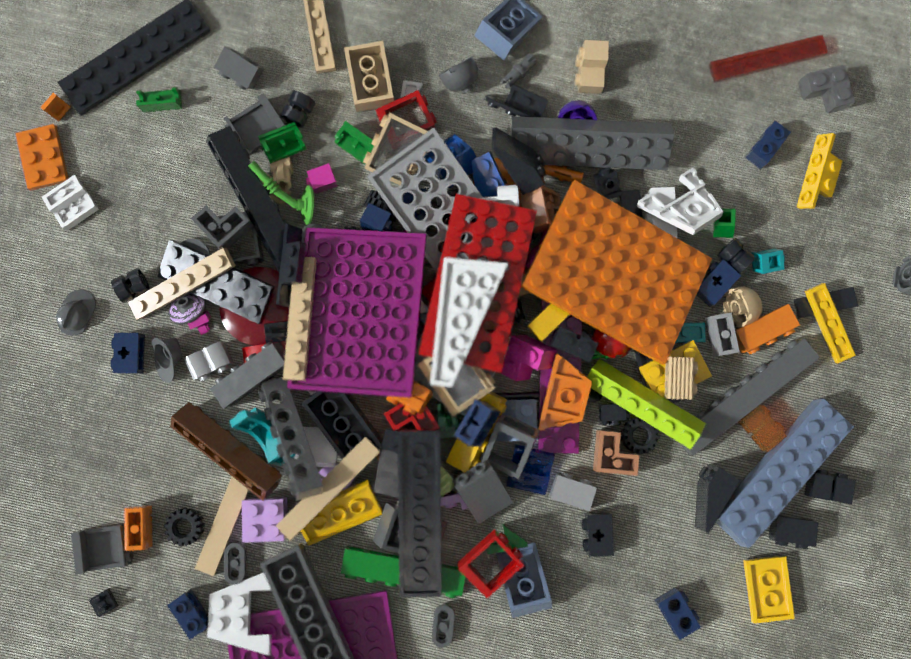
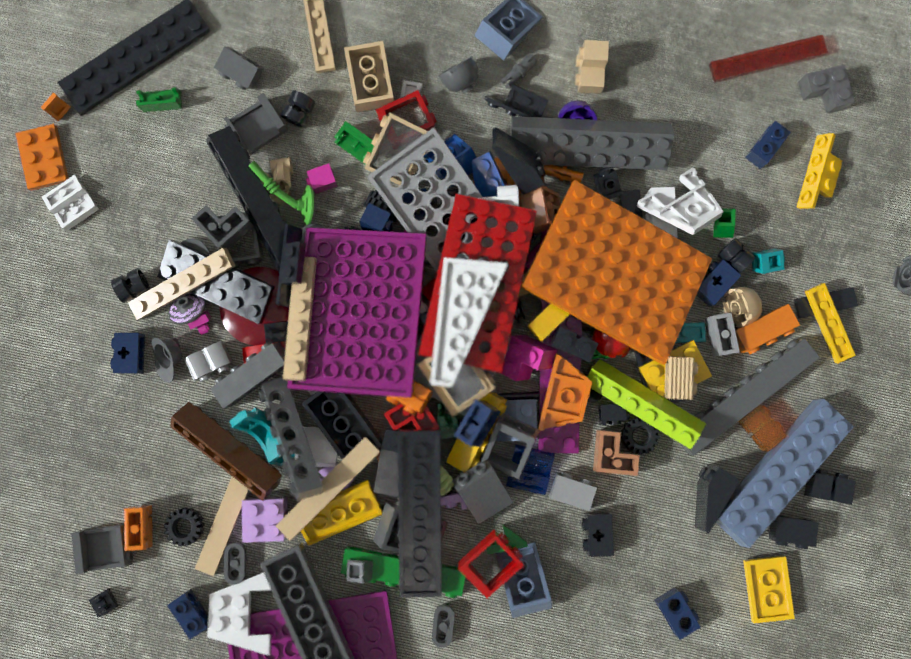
(75, 312): dark grey piece -> none
(282, 142): green hinge -> none
(359, 571): none -> dark grey slope

